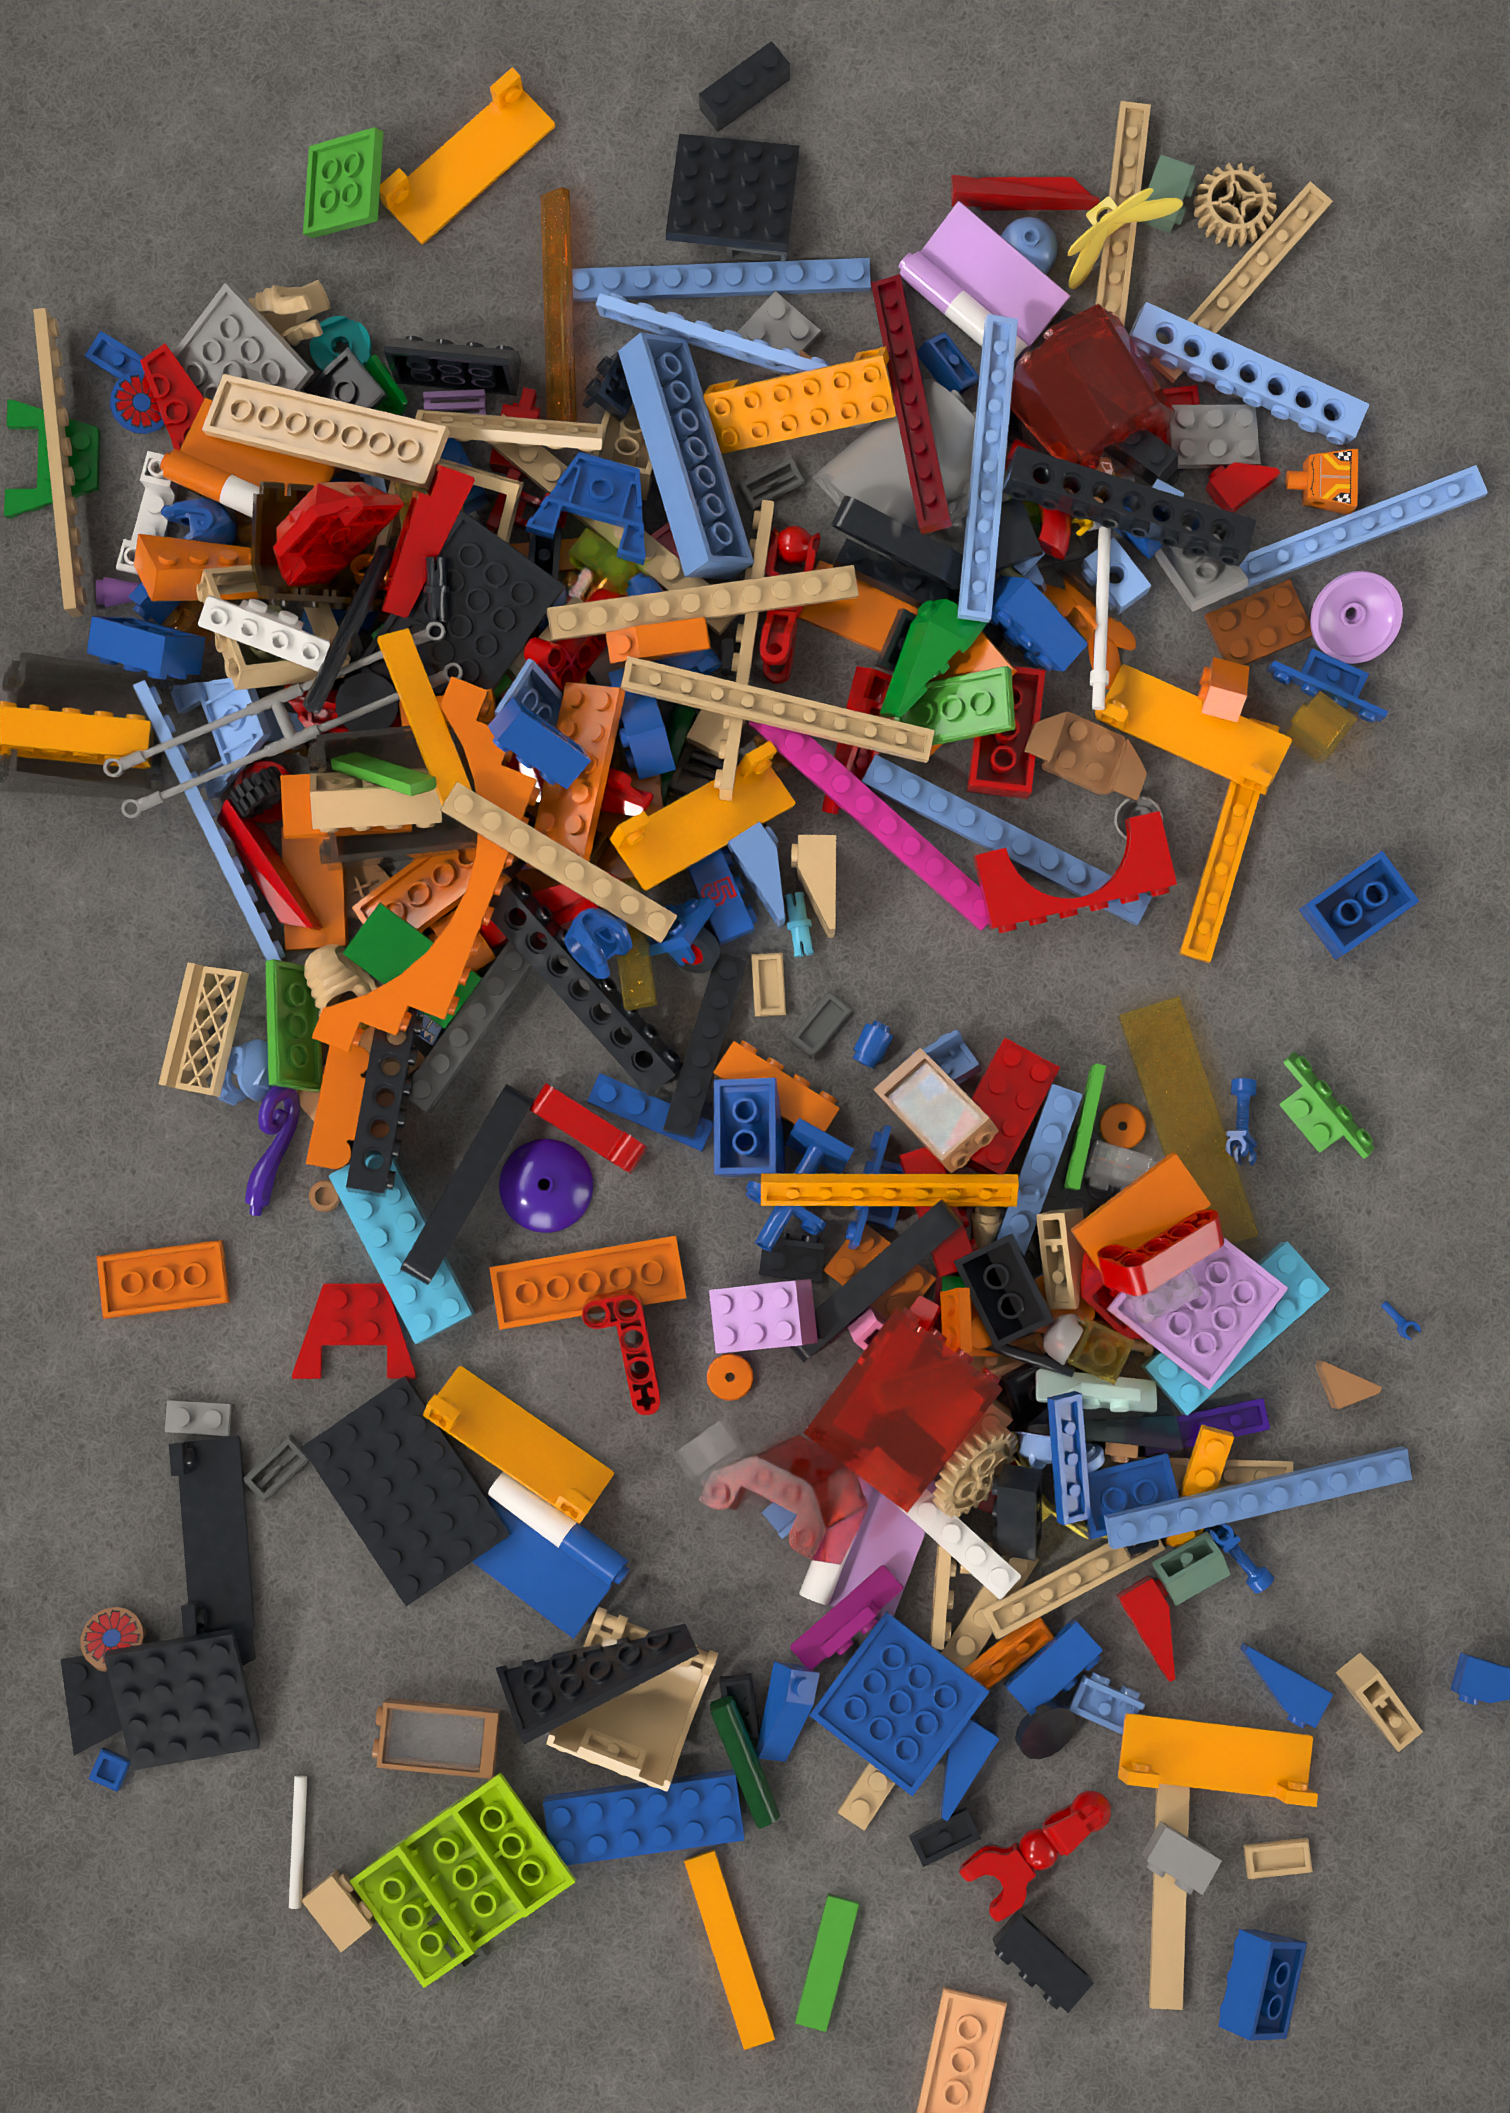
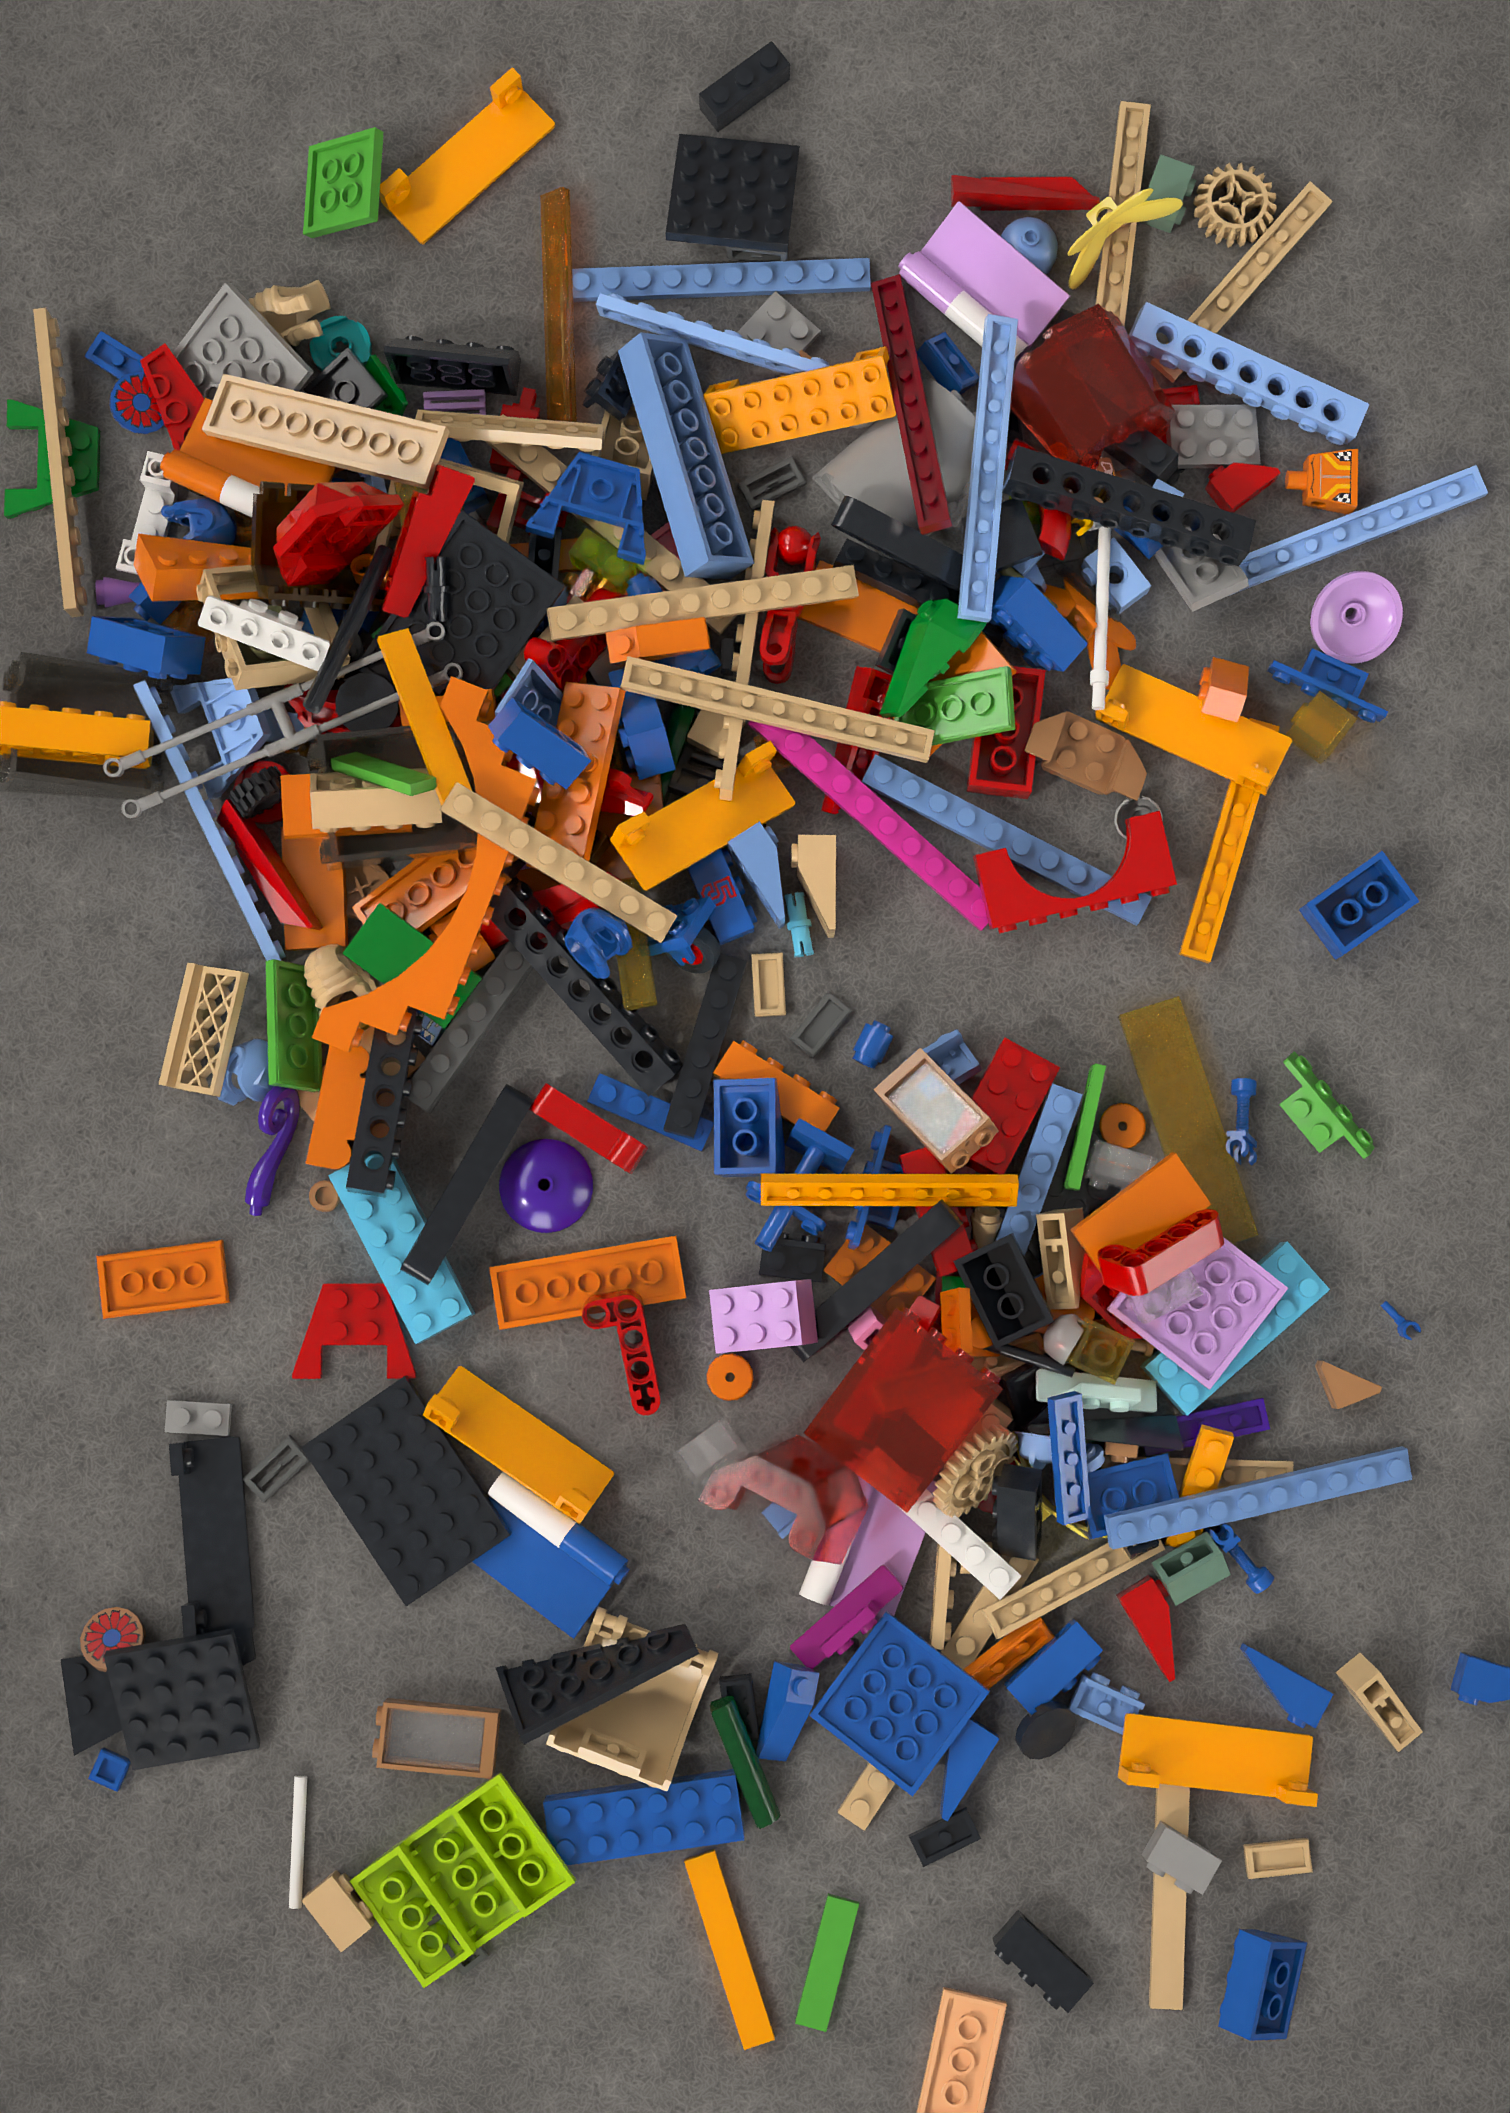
(1036, 1851): red piece -> none
(1259, 624): dark orange plate -> none

